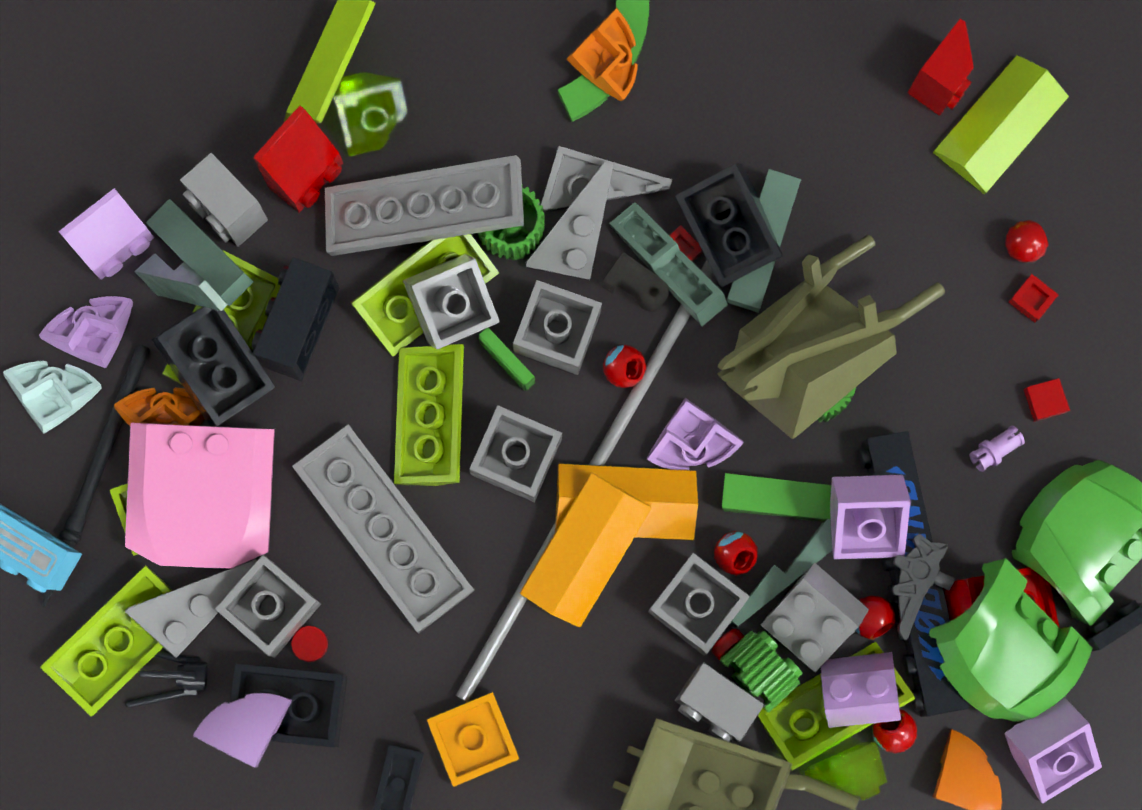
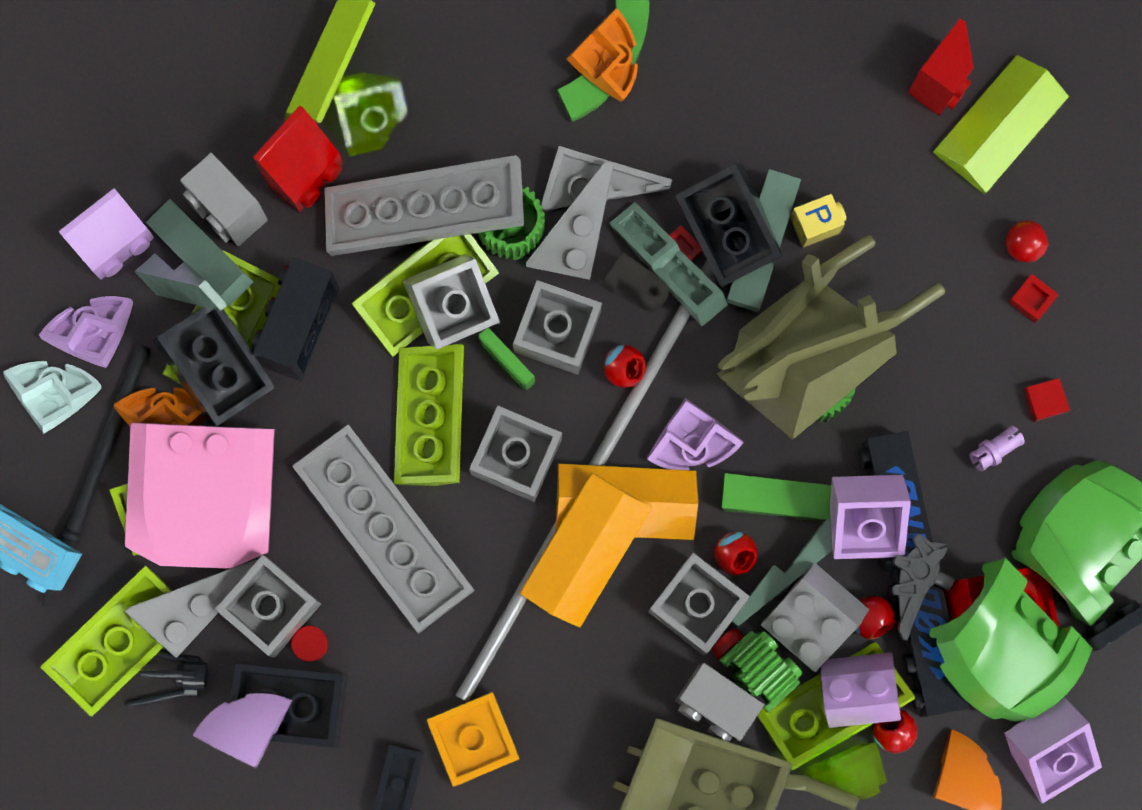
(818, 220): none -> light yellow brick

